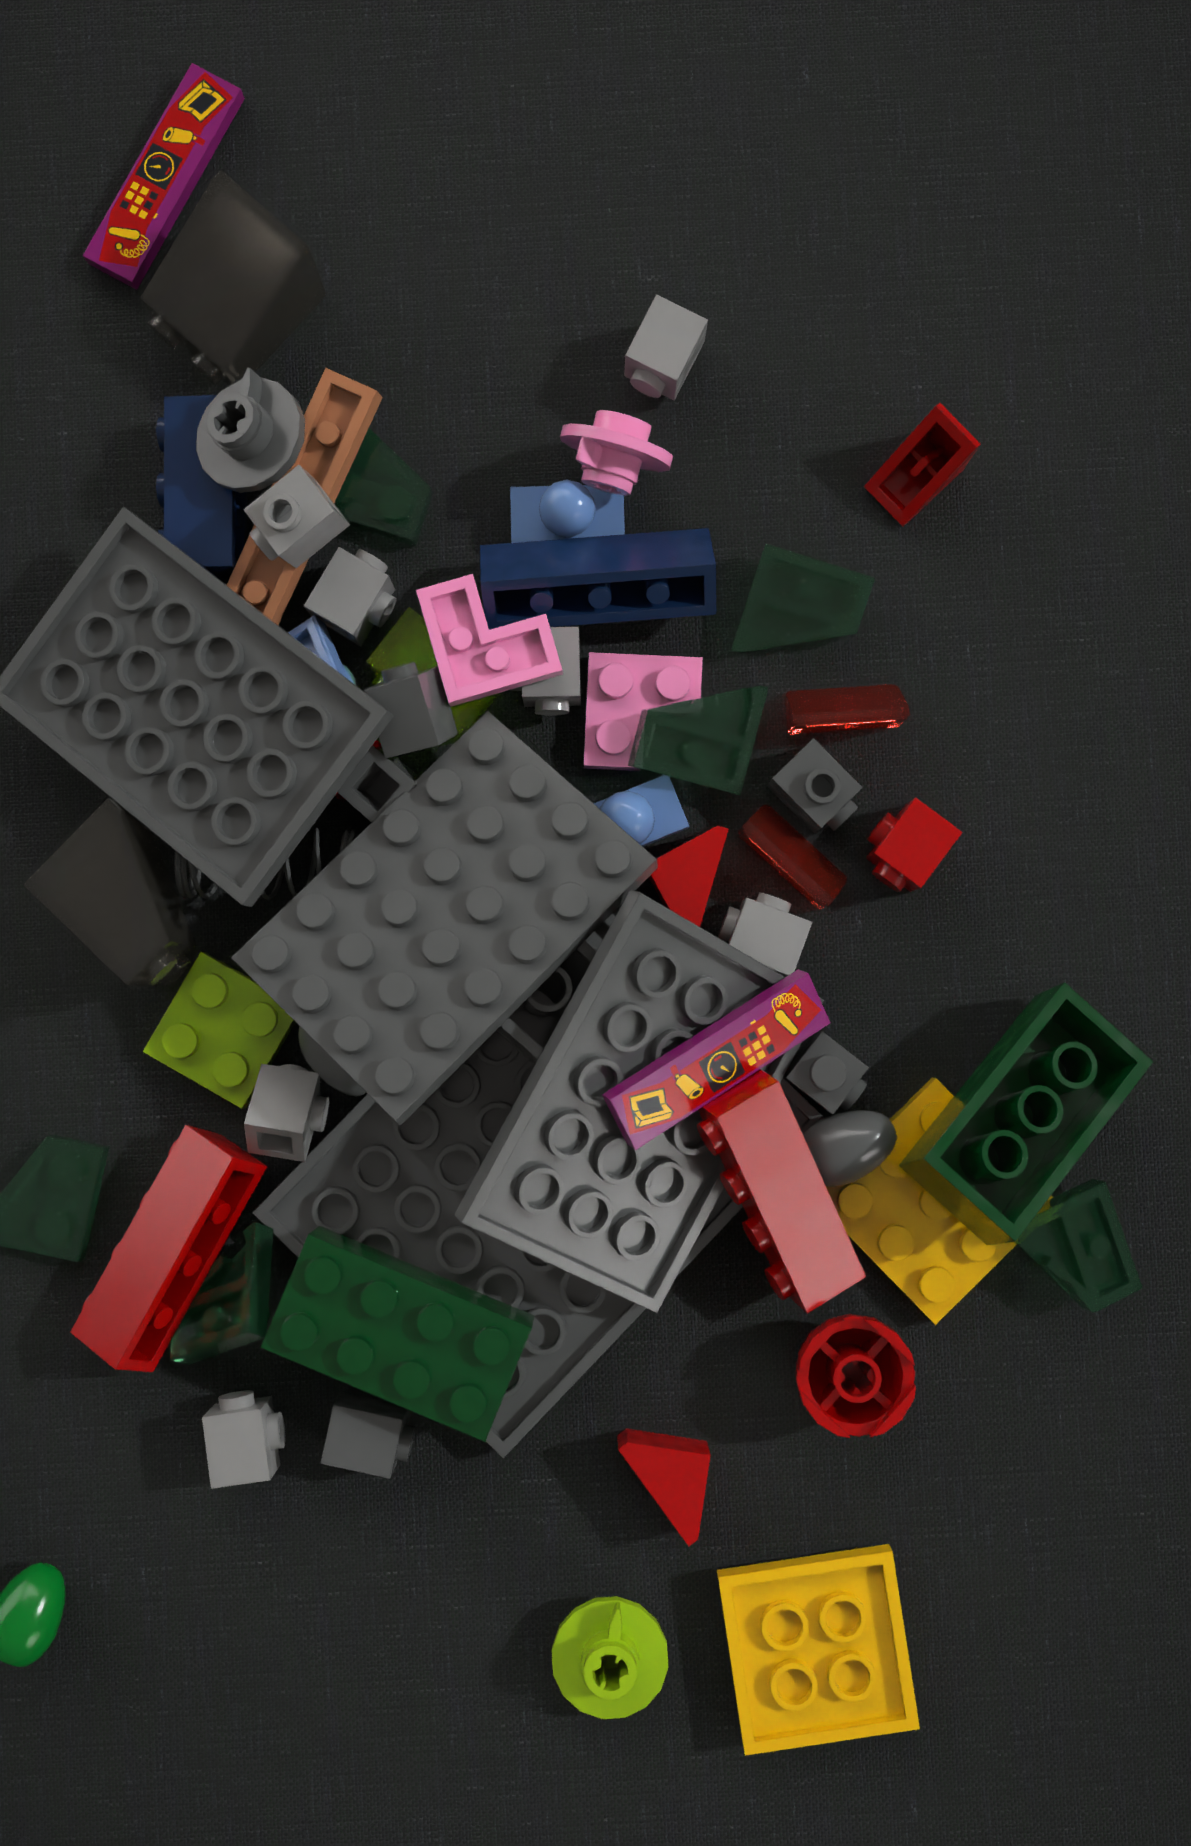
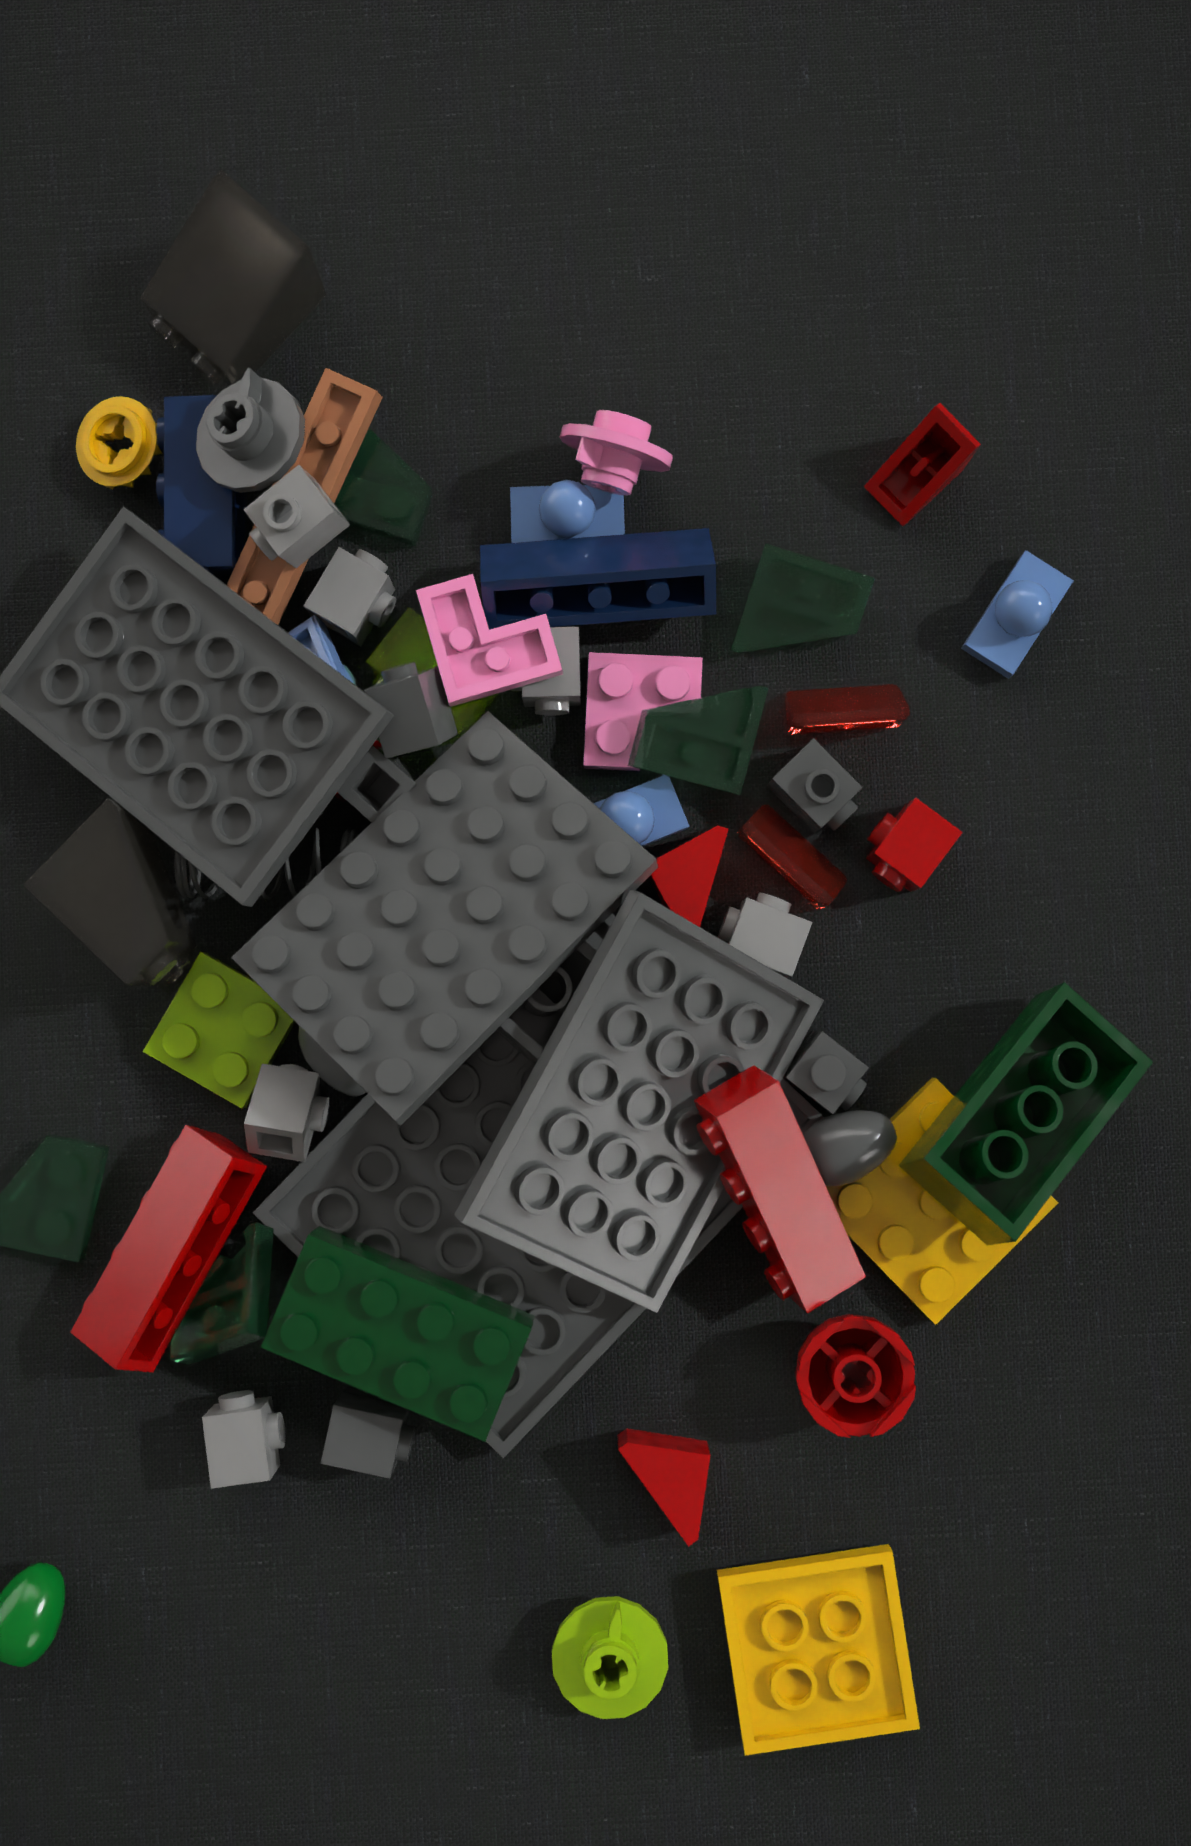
(111, 421): none -> yellow gear
(164, 176): tile -> none
(664, 349): light grey brick -> none
(716, 1059): tile -> none
(1017, 614): none -> medium blue tile
(1083, 1246): clear green wing -> none

